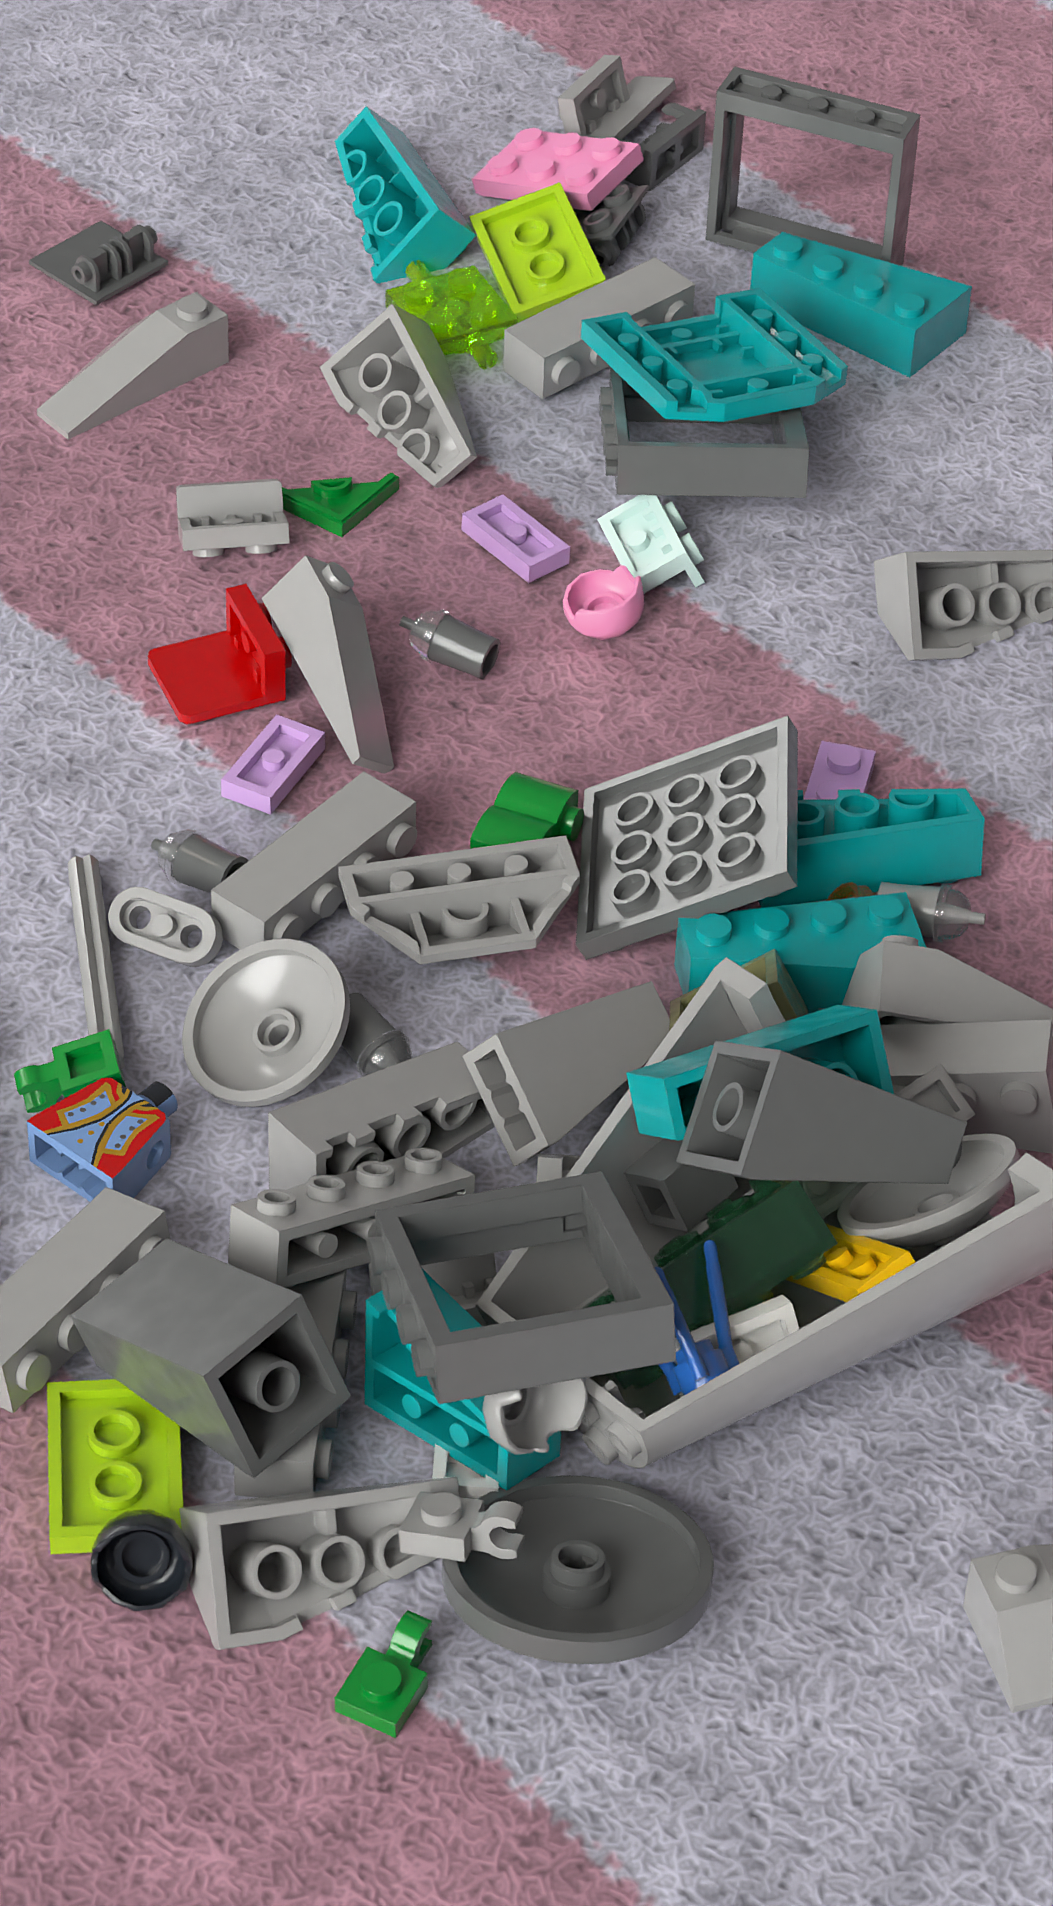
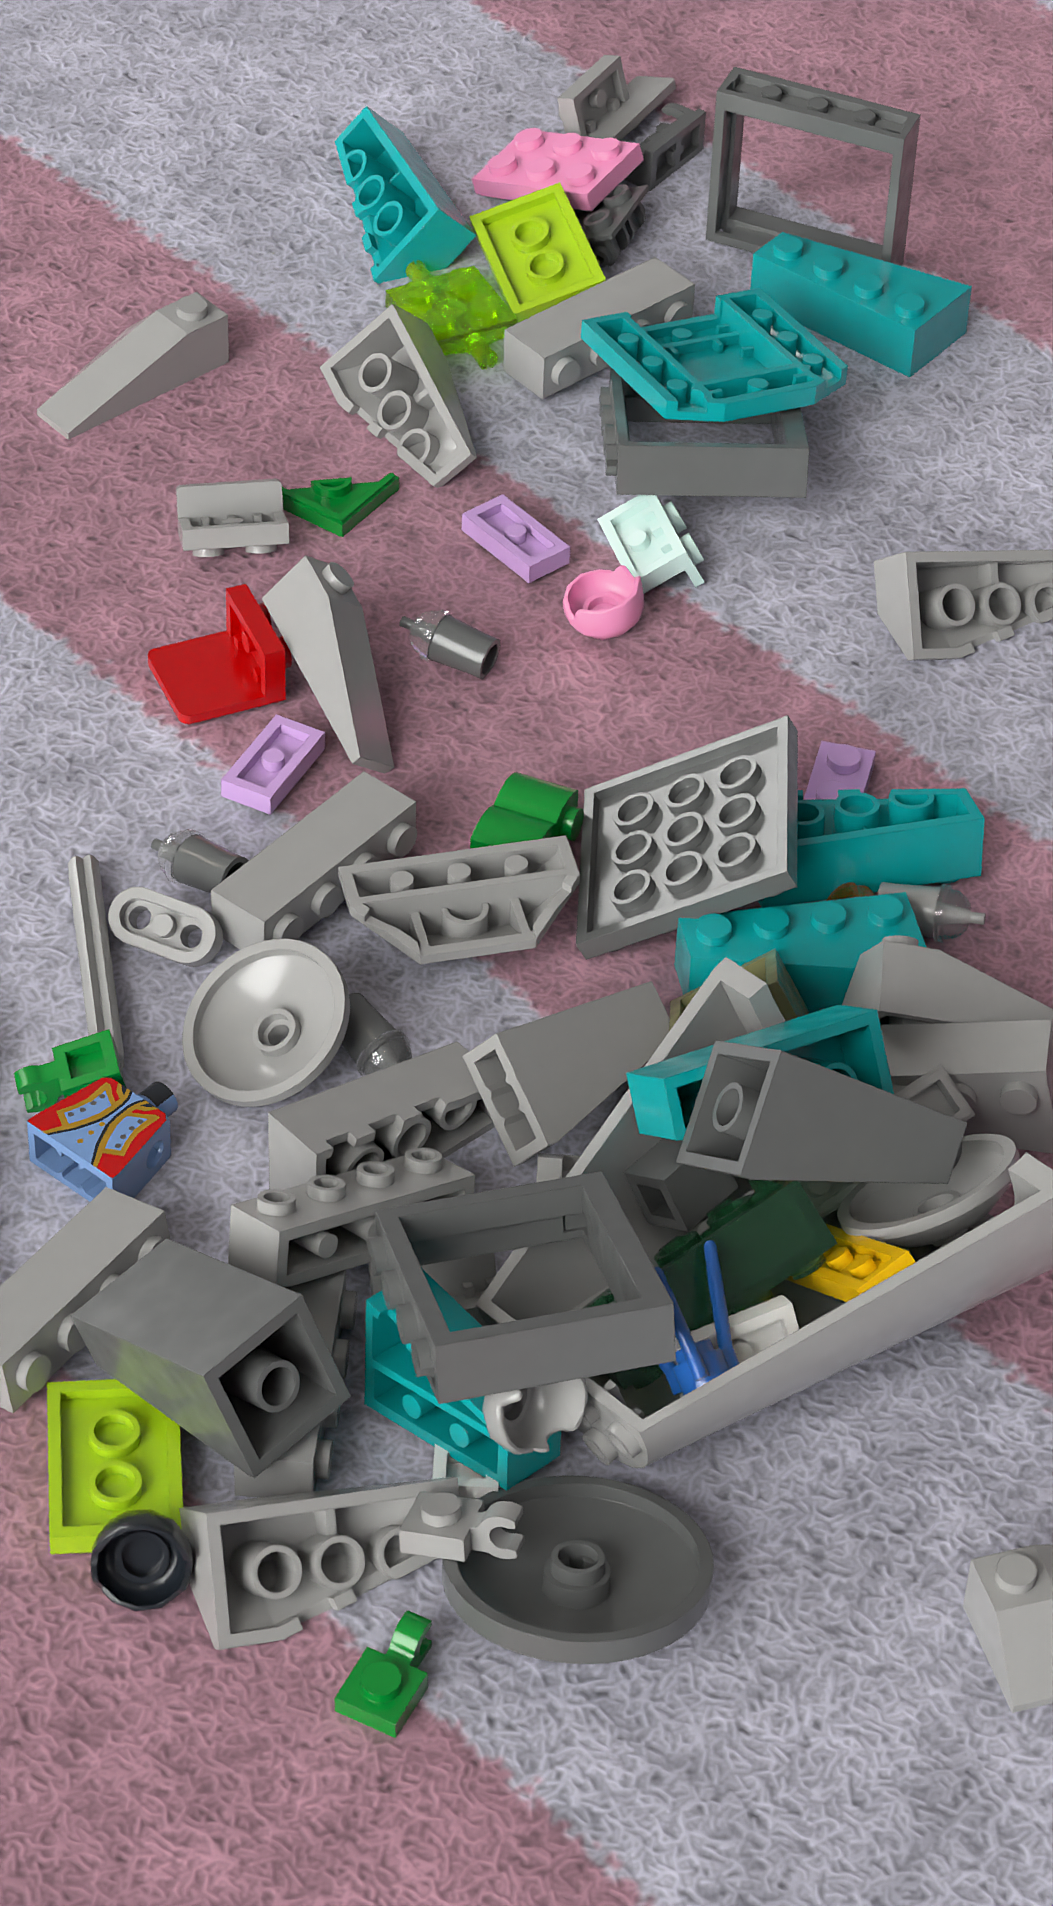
(102, 260): dark grey hinge -> none

